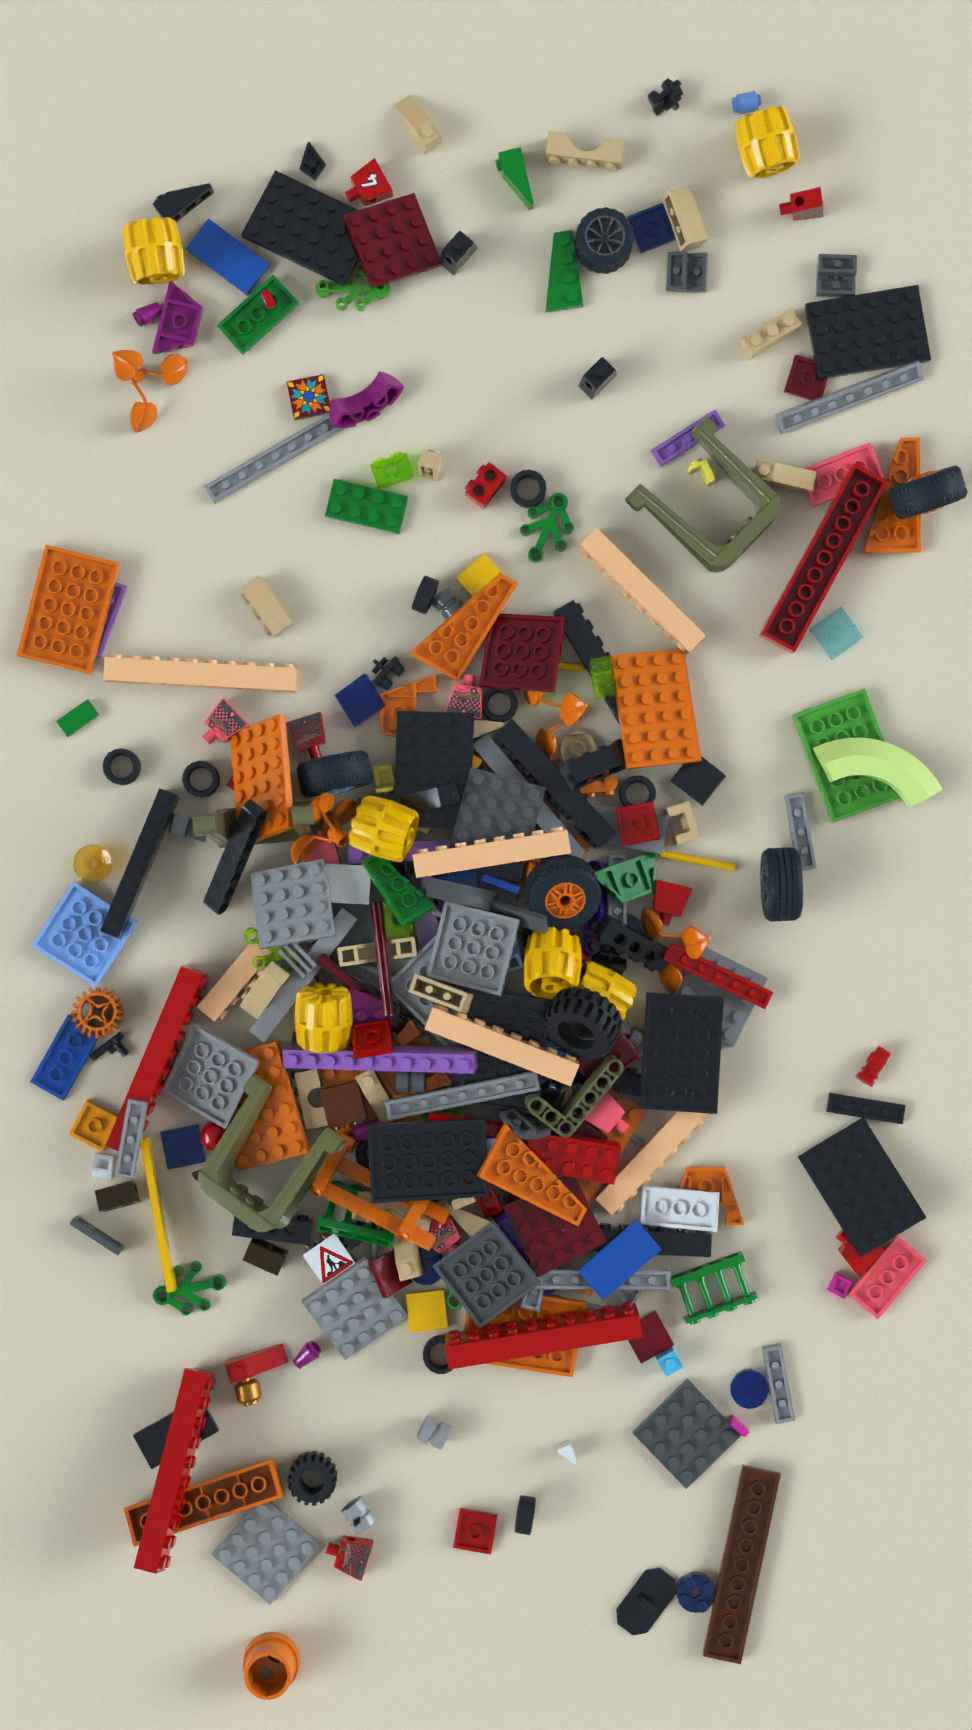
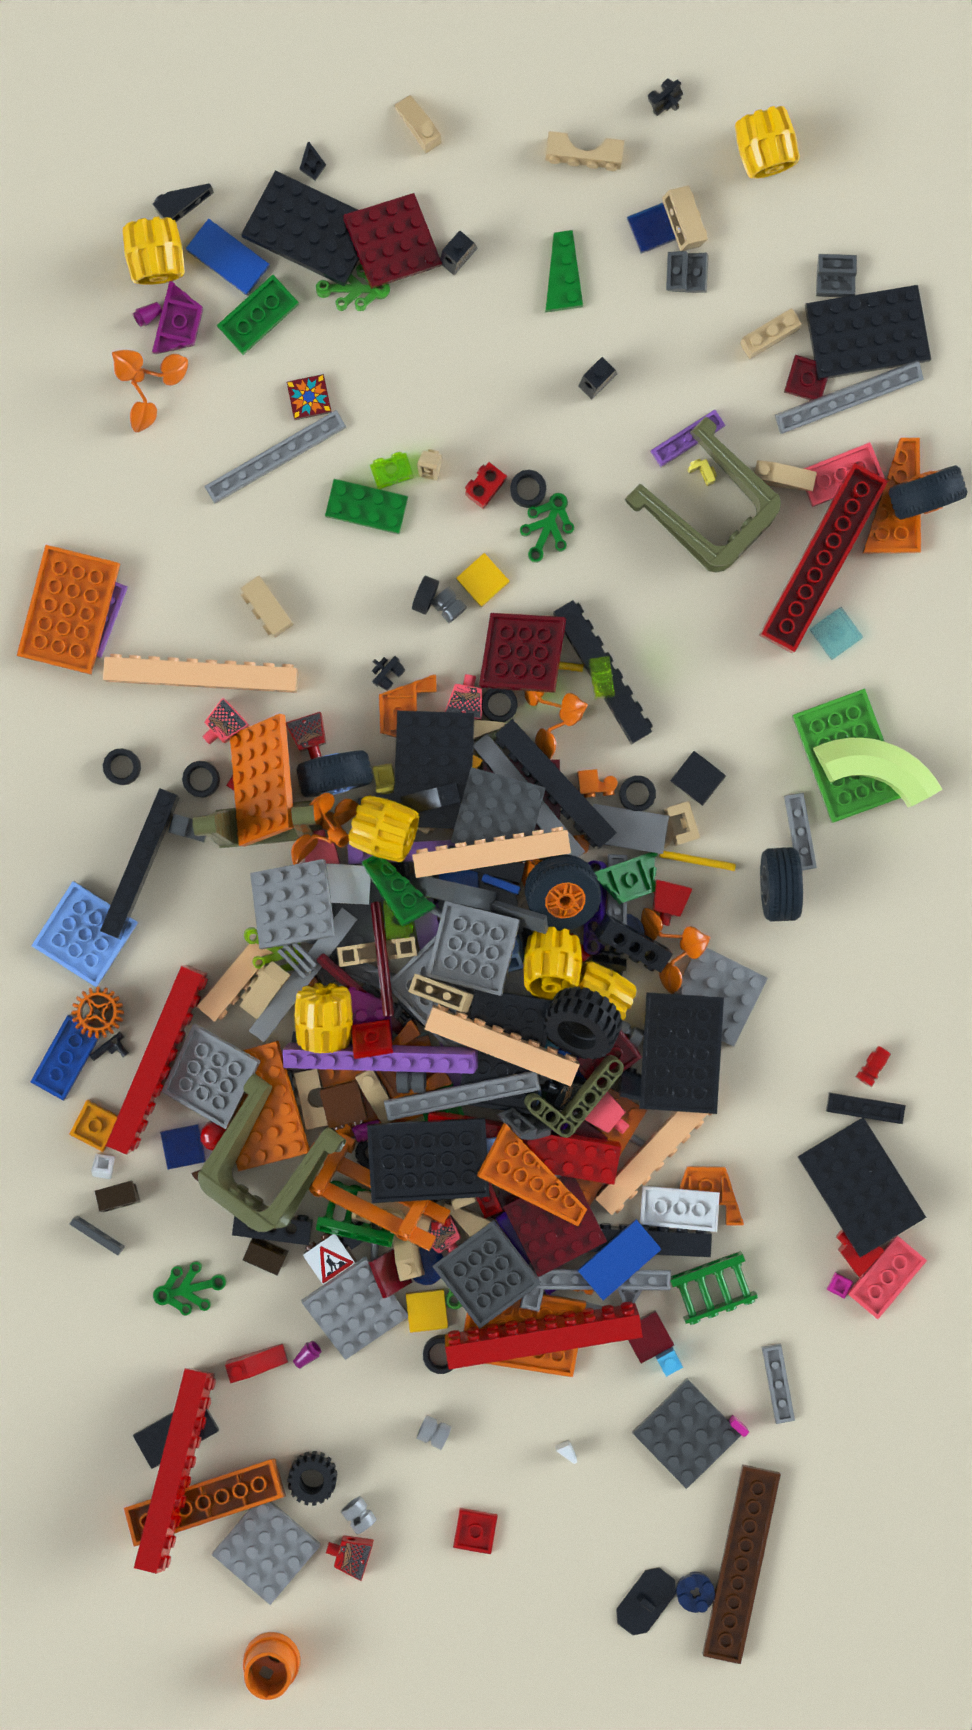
(77, 718): green tile -> none
(83, 861): clear yellow dish -> none
(131, 1139): light grey tile -> none
(158, 1215): yellow tile -> none
(235, 857): black beam -> none
(248, 1391): pearl gold head -> none
(267, 299): red tile -> none
(360, 700): clear blue tile -> none
(367, 403): magenta brick -> none
(369, 185): red torso -> none
(460, 636): orange wing -> none
(514, 173): green slope -> none
(525, 1515): black tyre -> none
(575, 744): tan tile -> none
(594, 765): black brick -> none
(604, 240): wheel -> none
(637, 823): red tile -> none
(642, 591): light nougat brick -> none
(655, 709): orange plate -> none
(718, 976): red tile -> none
(746, 102): medium blue brick -> none
(749, 1388): clear blue tile -> none
(804, 205): red torso -> none

